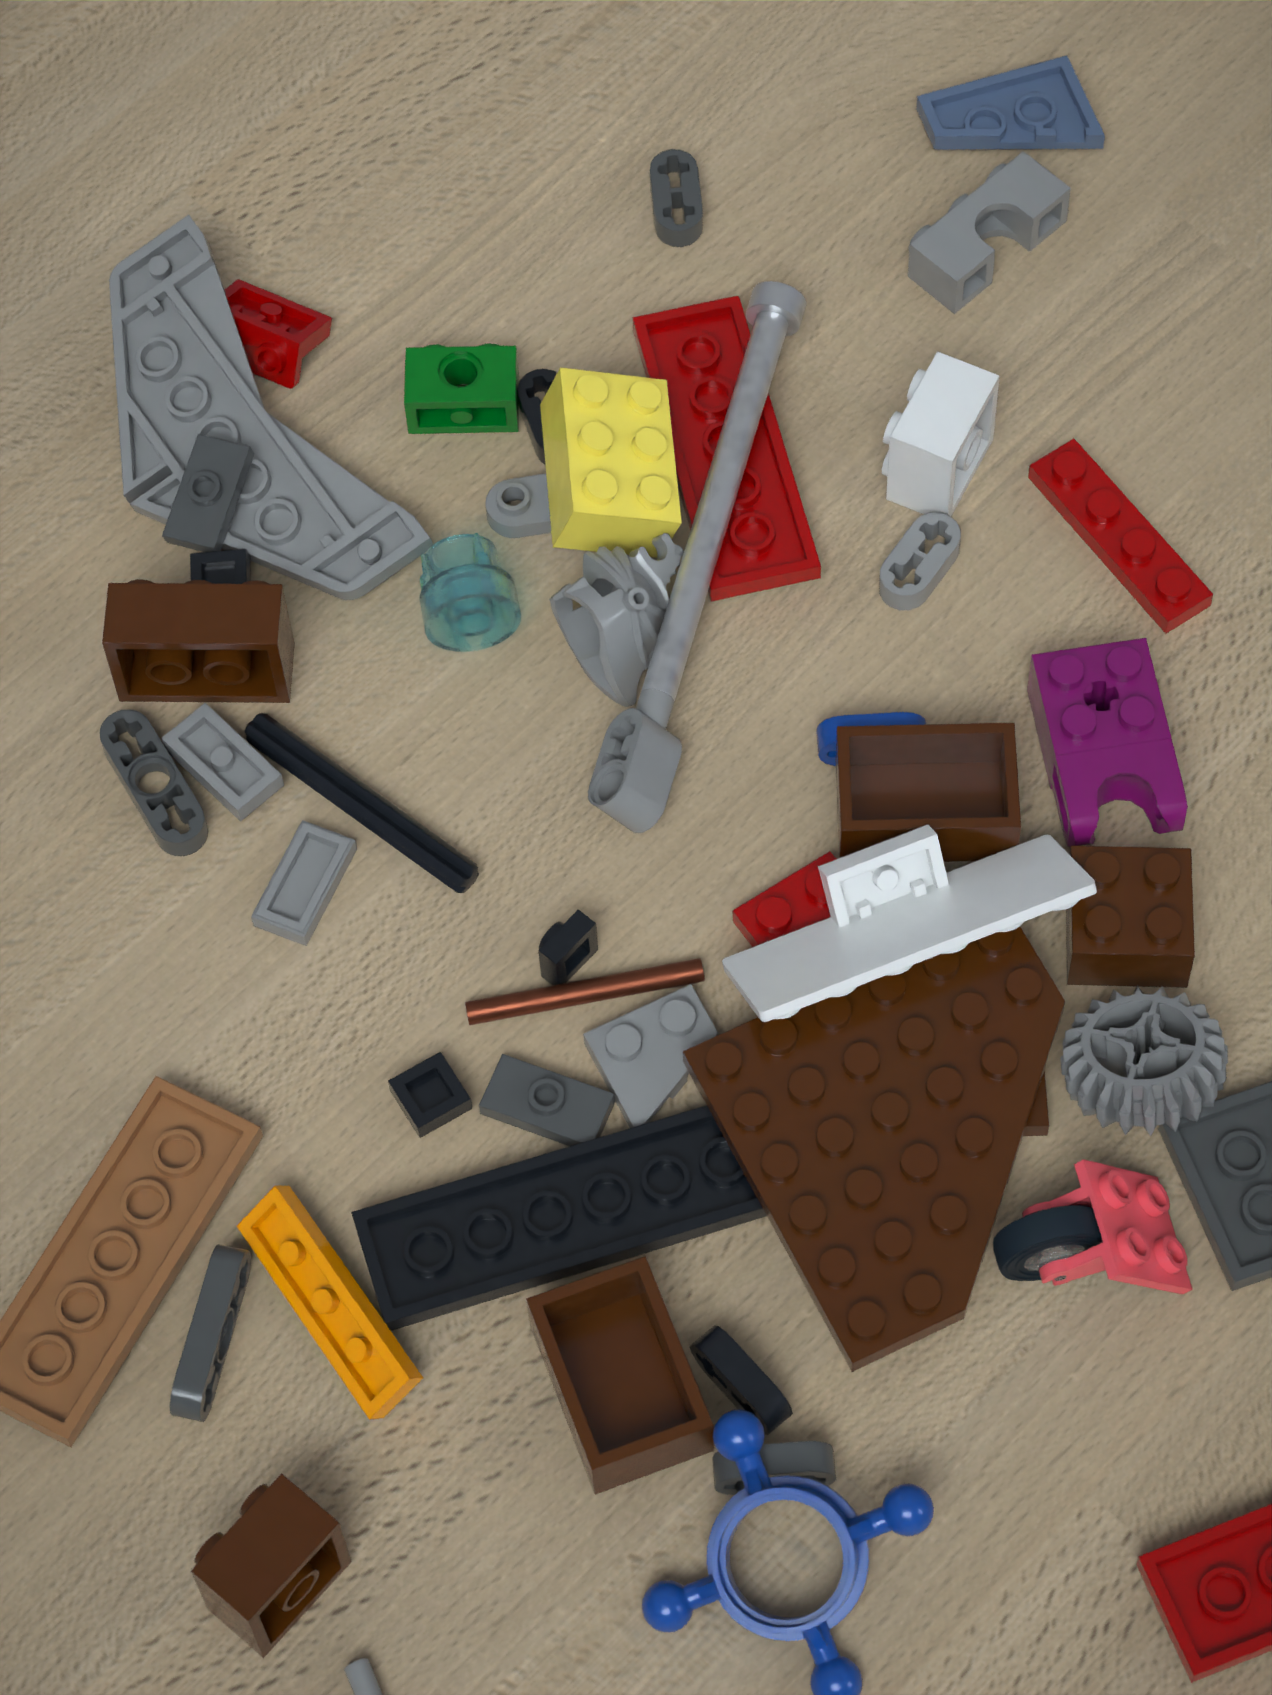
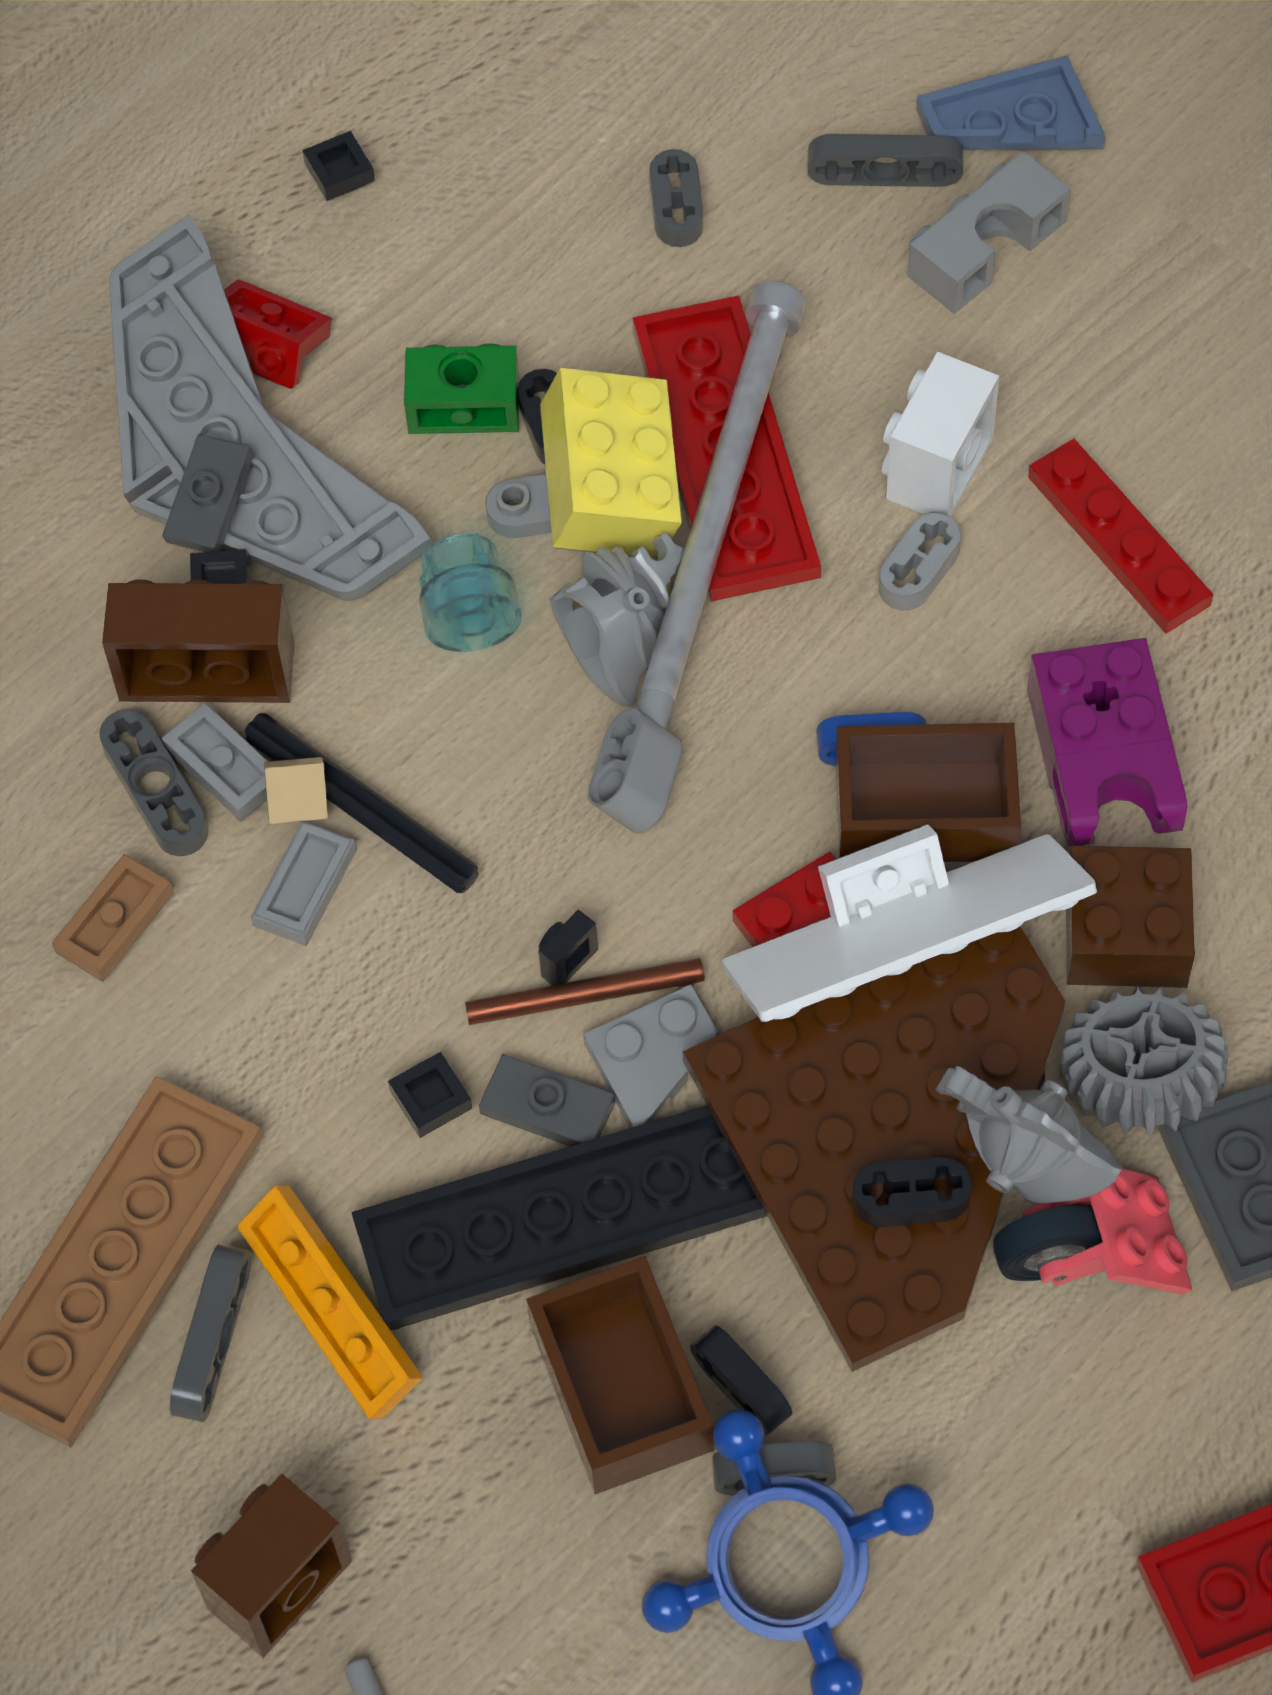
(113, 917): none -> medium nougat plate
(295, 790): none -> tan tile
(338, 165): none -> black plate
(911, 1192): none -> black beam
(920, 163): none -> dark grey beam
(1032, 1140): none -> light grey helmet

